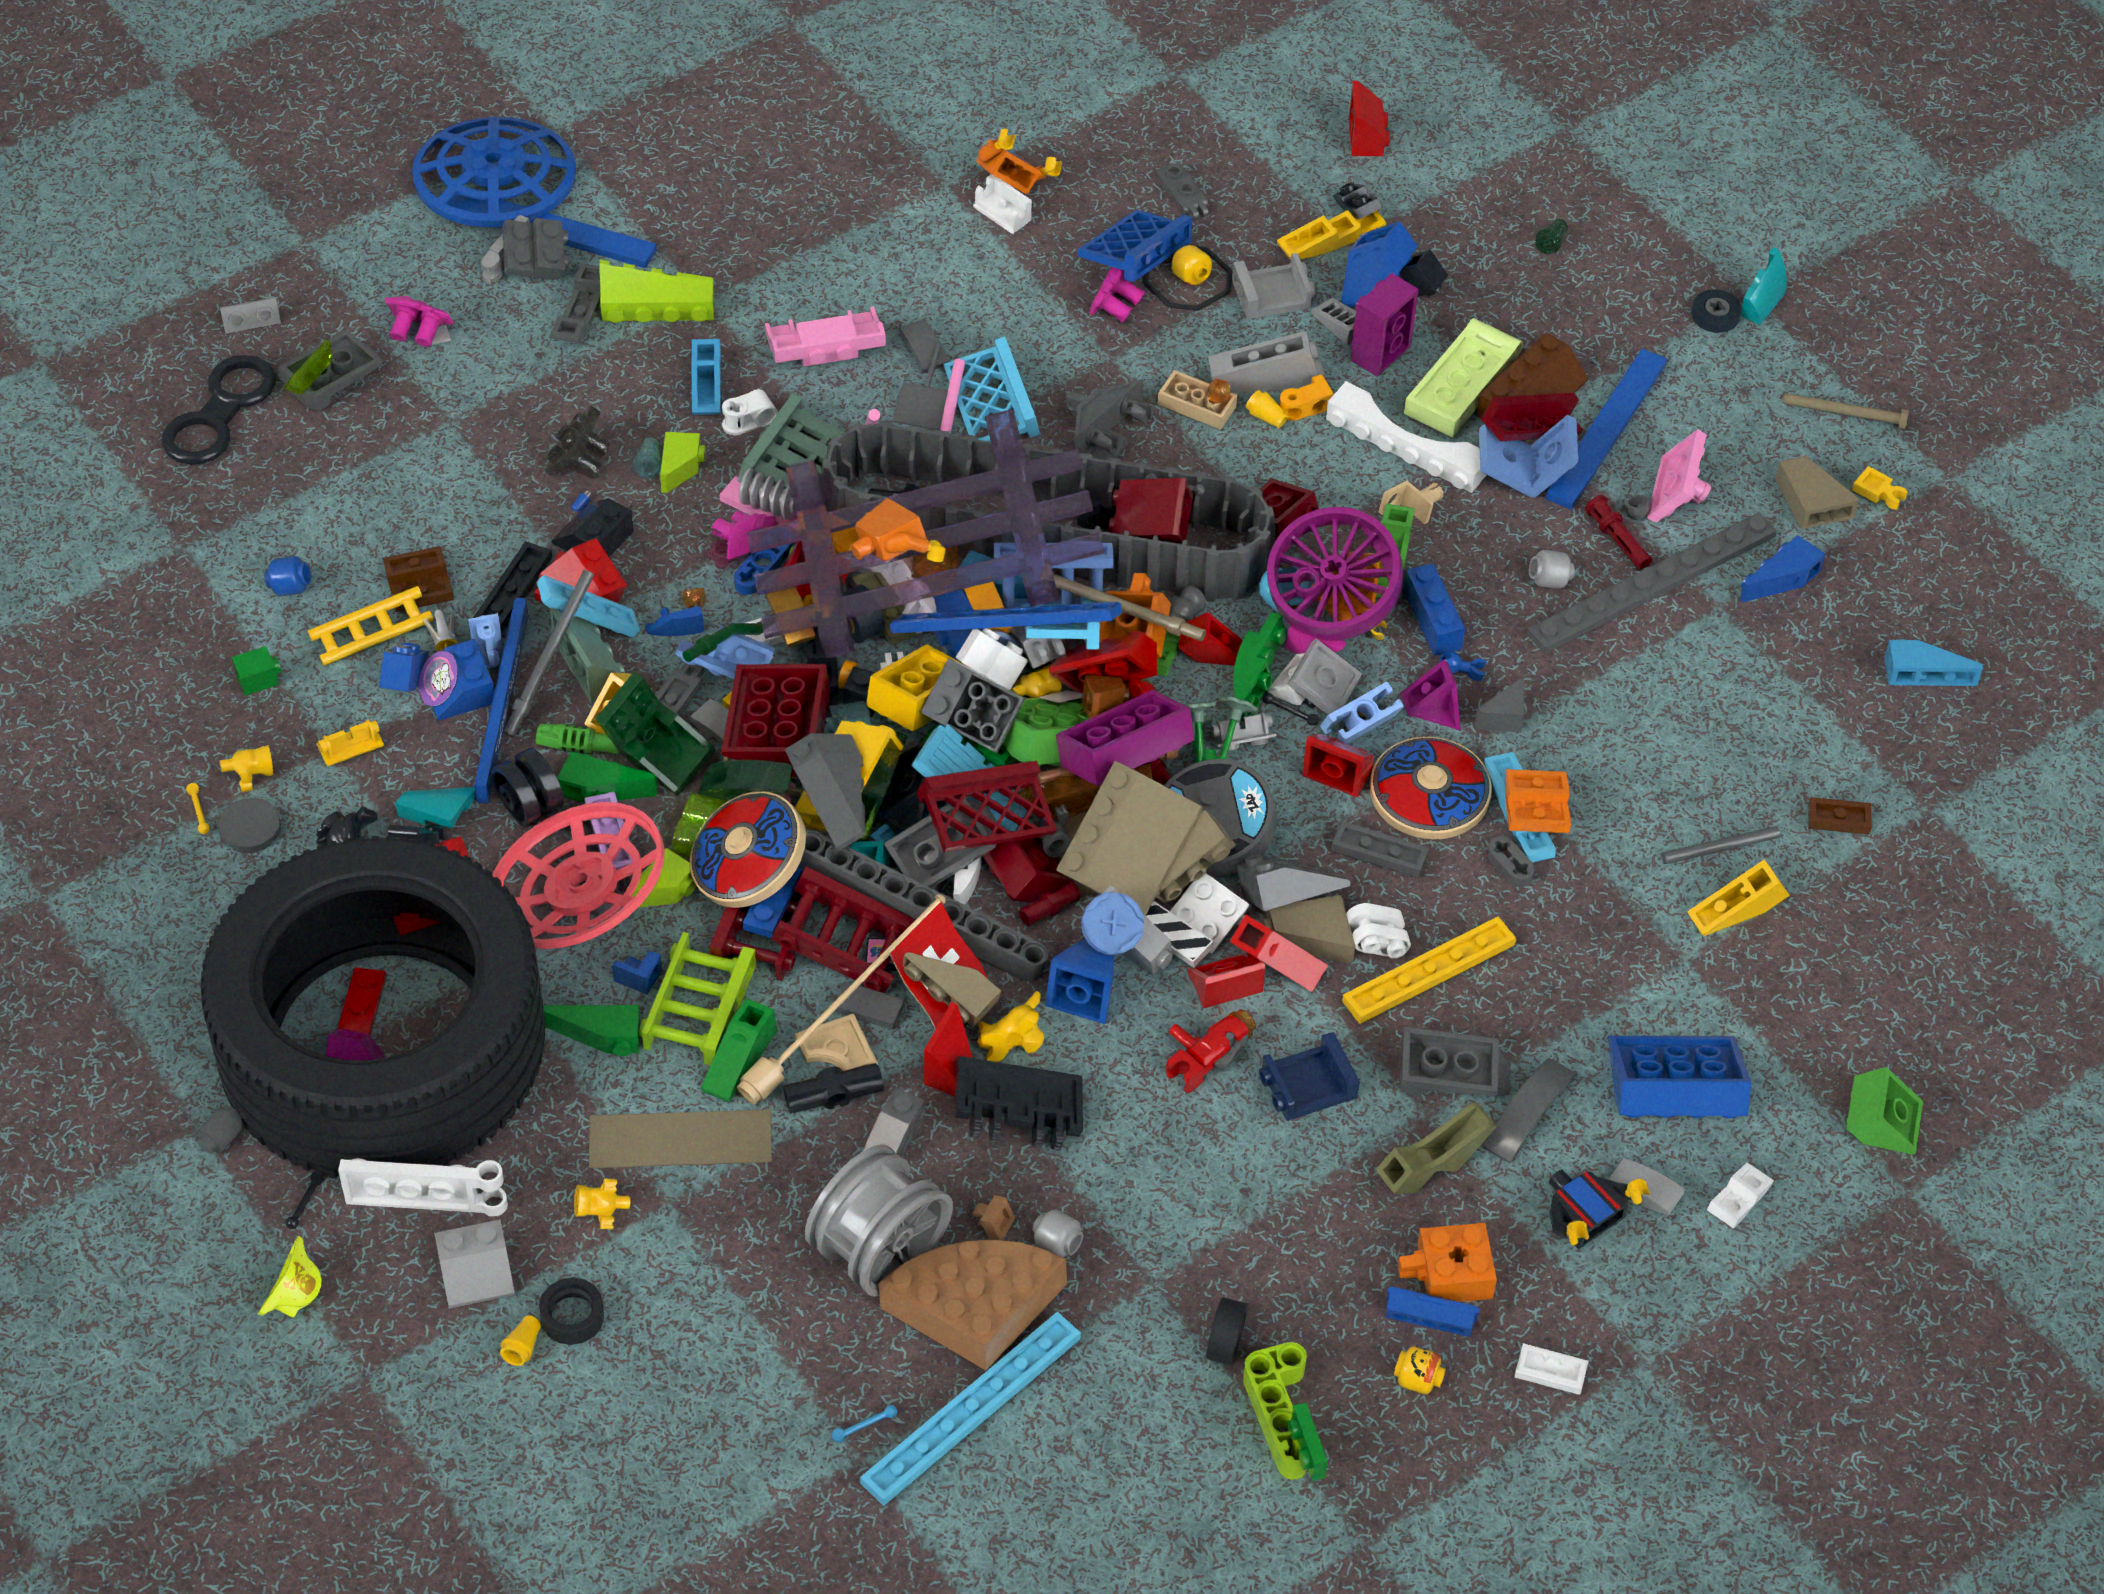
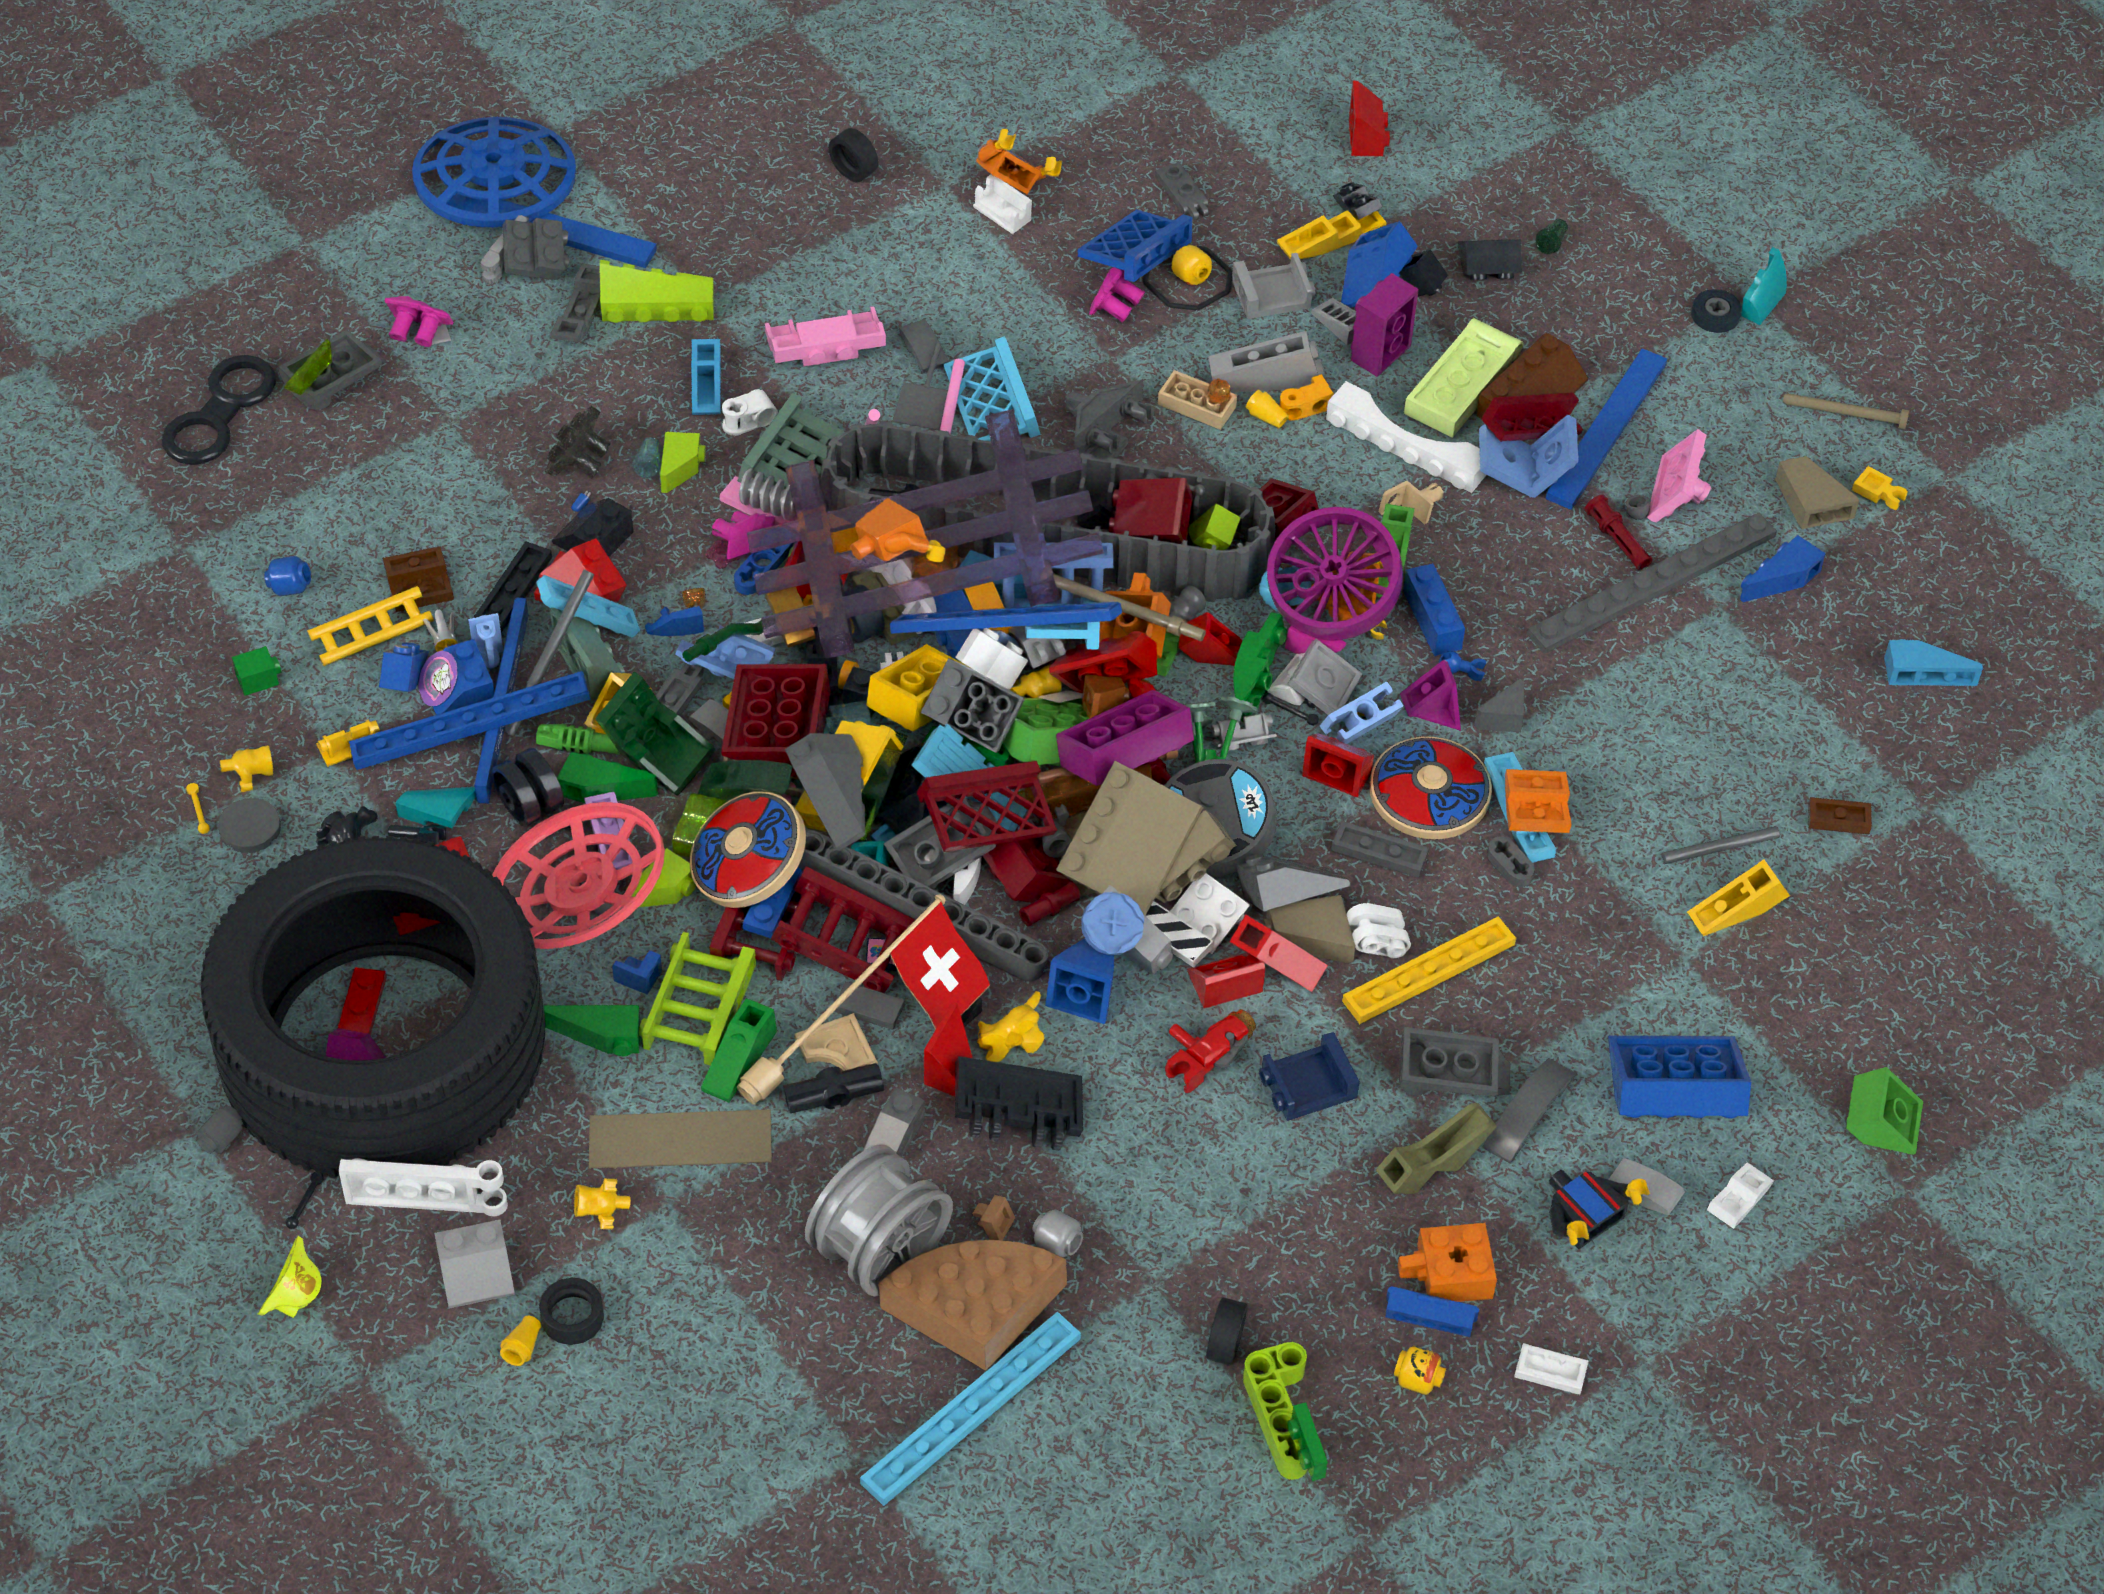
(250, 315): light grey hinge -> none
(469, 720): none -> blue tile
(839, 1434): dark azure hinge -> none
(851, 143): none -> black tyre
(954, 984): dark tan slope -> none
(1214, 528): none -> lime slope
(1490, 257): none -> black slope
(1551, 569): light grey head -> none

